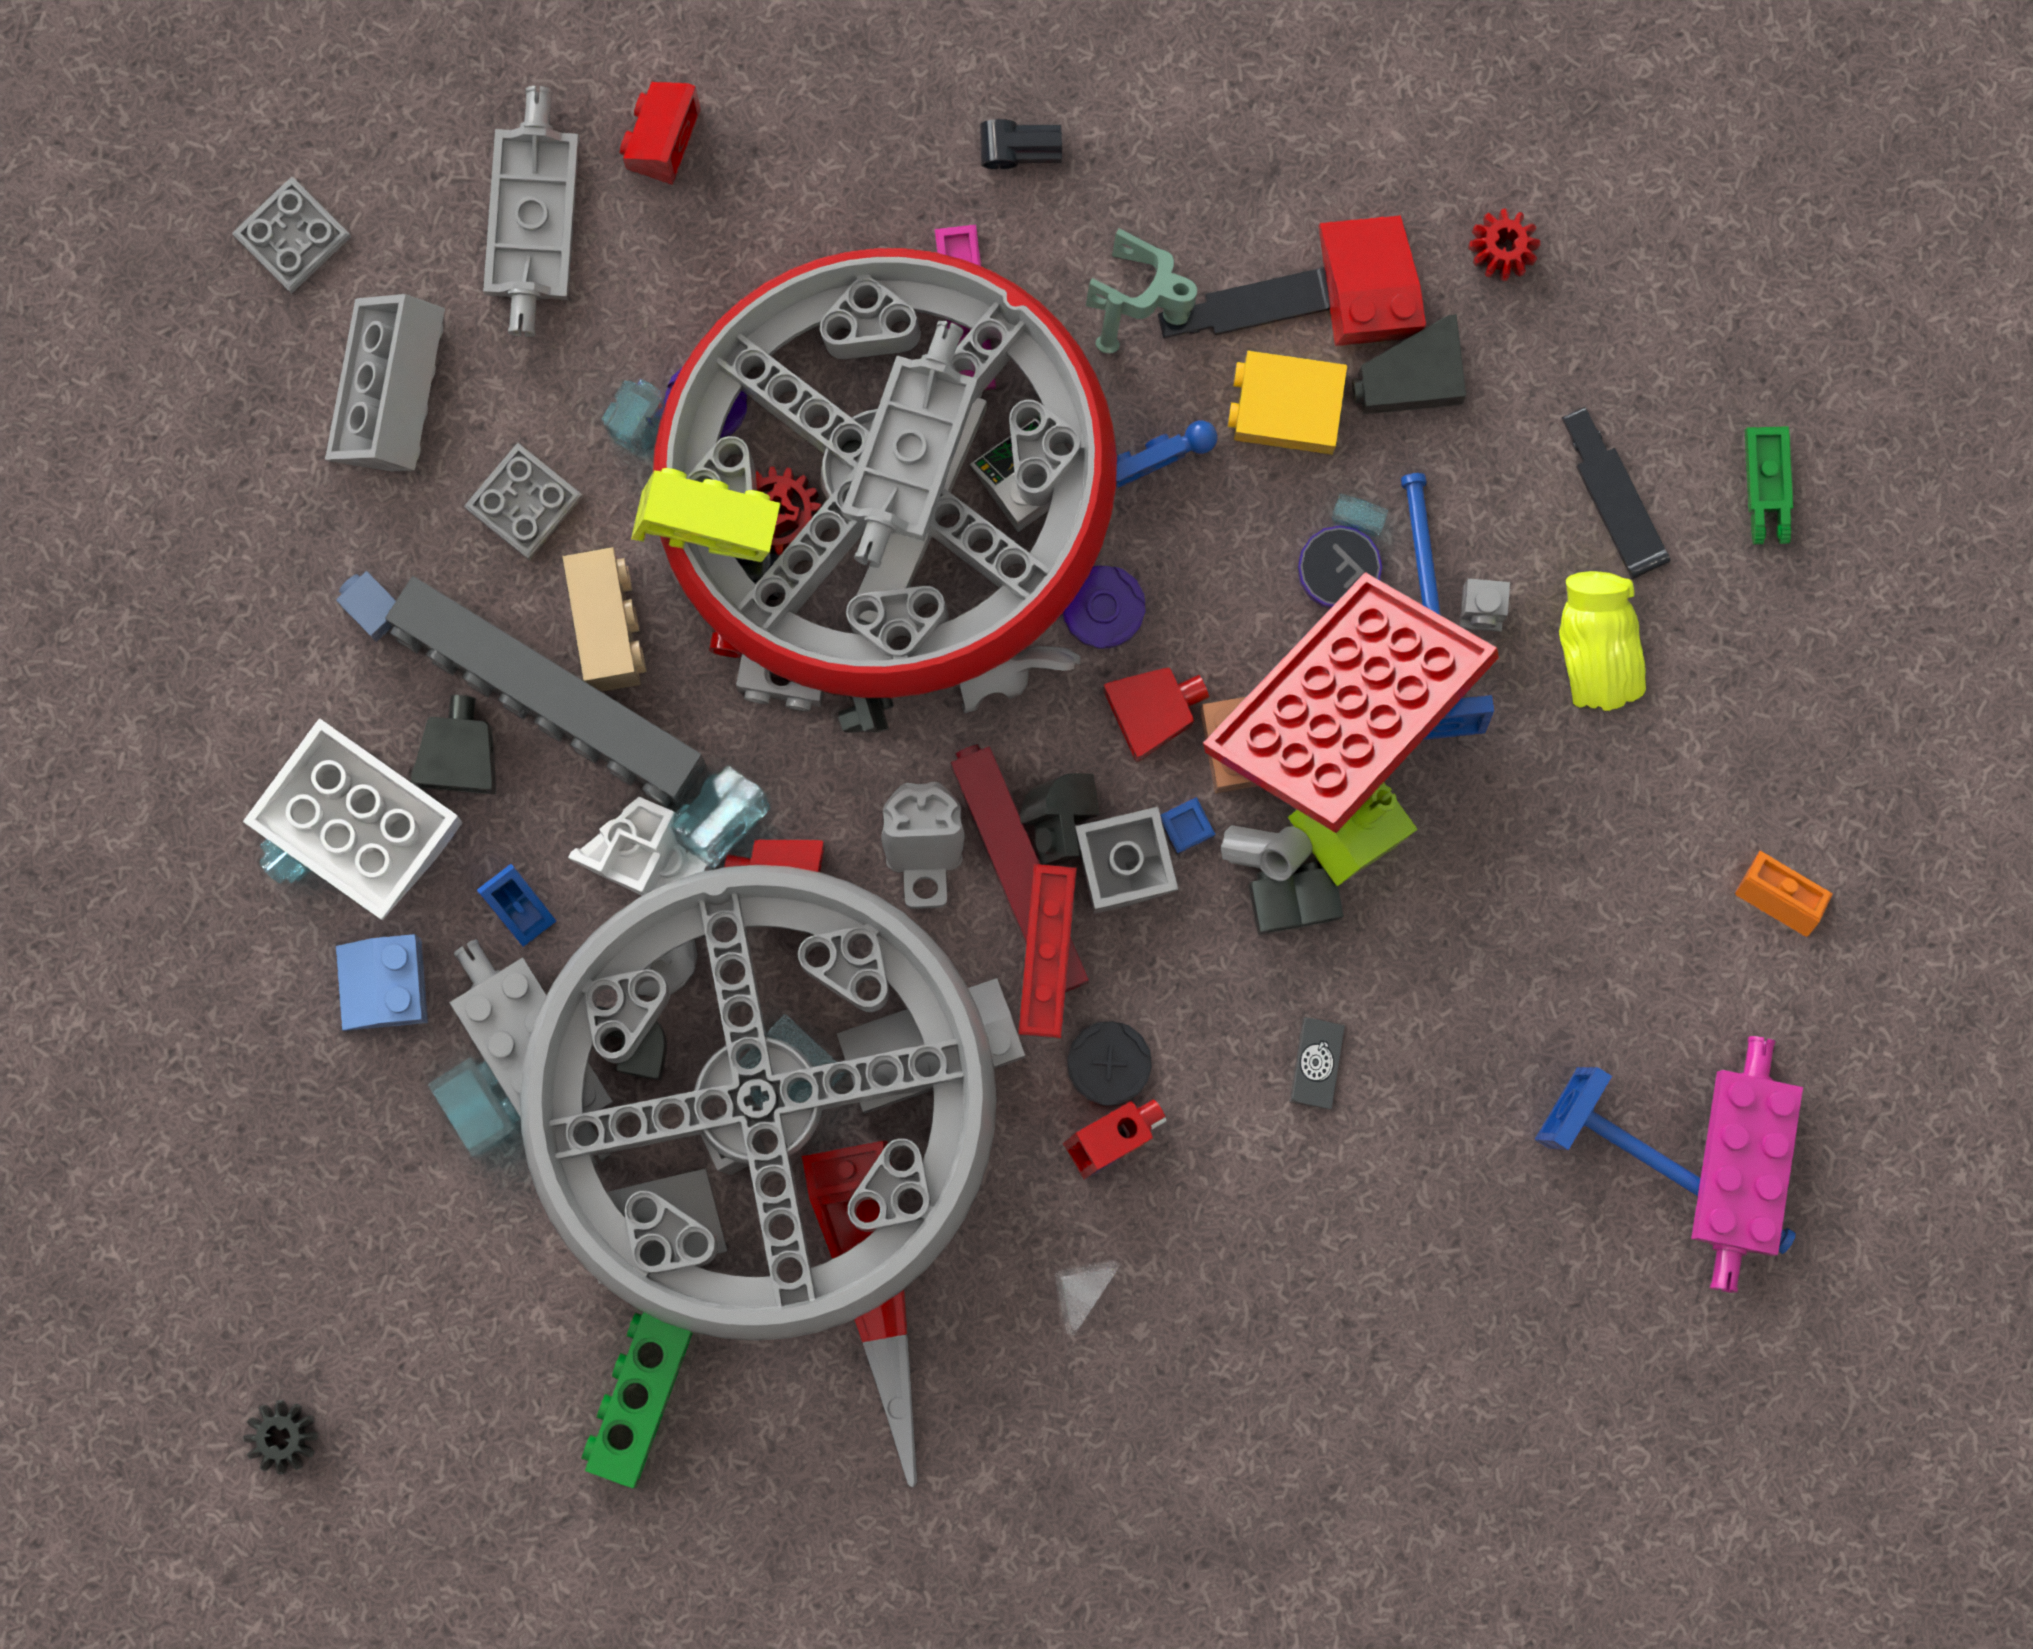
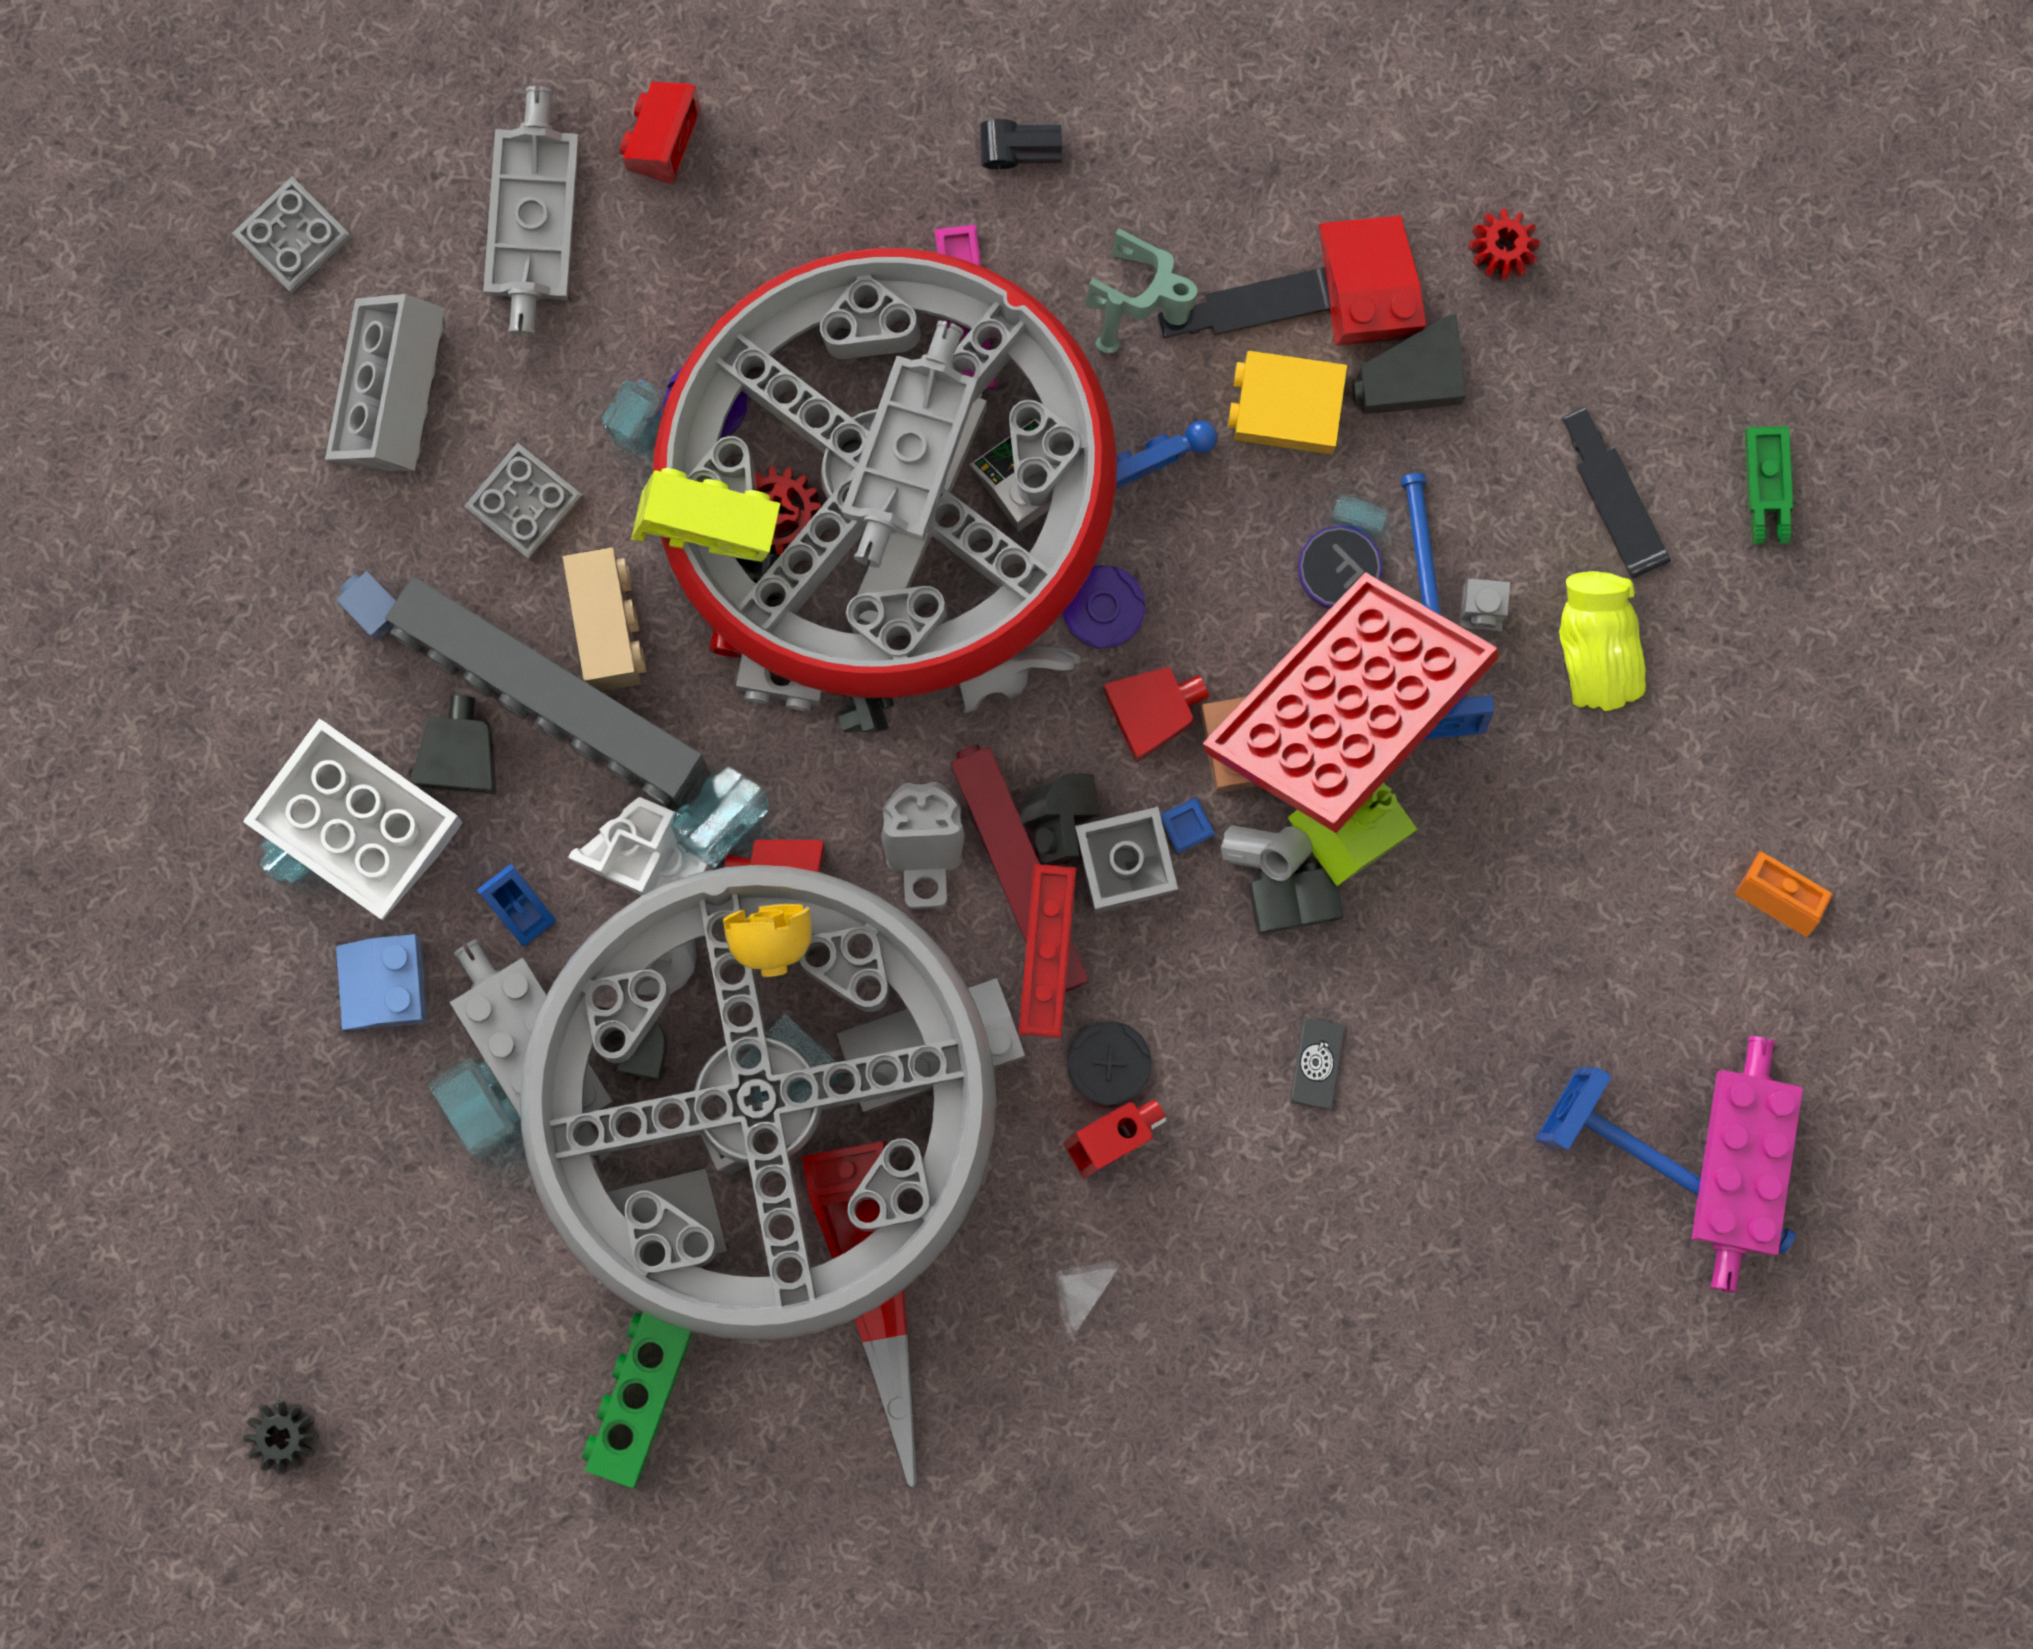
(769, 937): none -> yellow cylinder

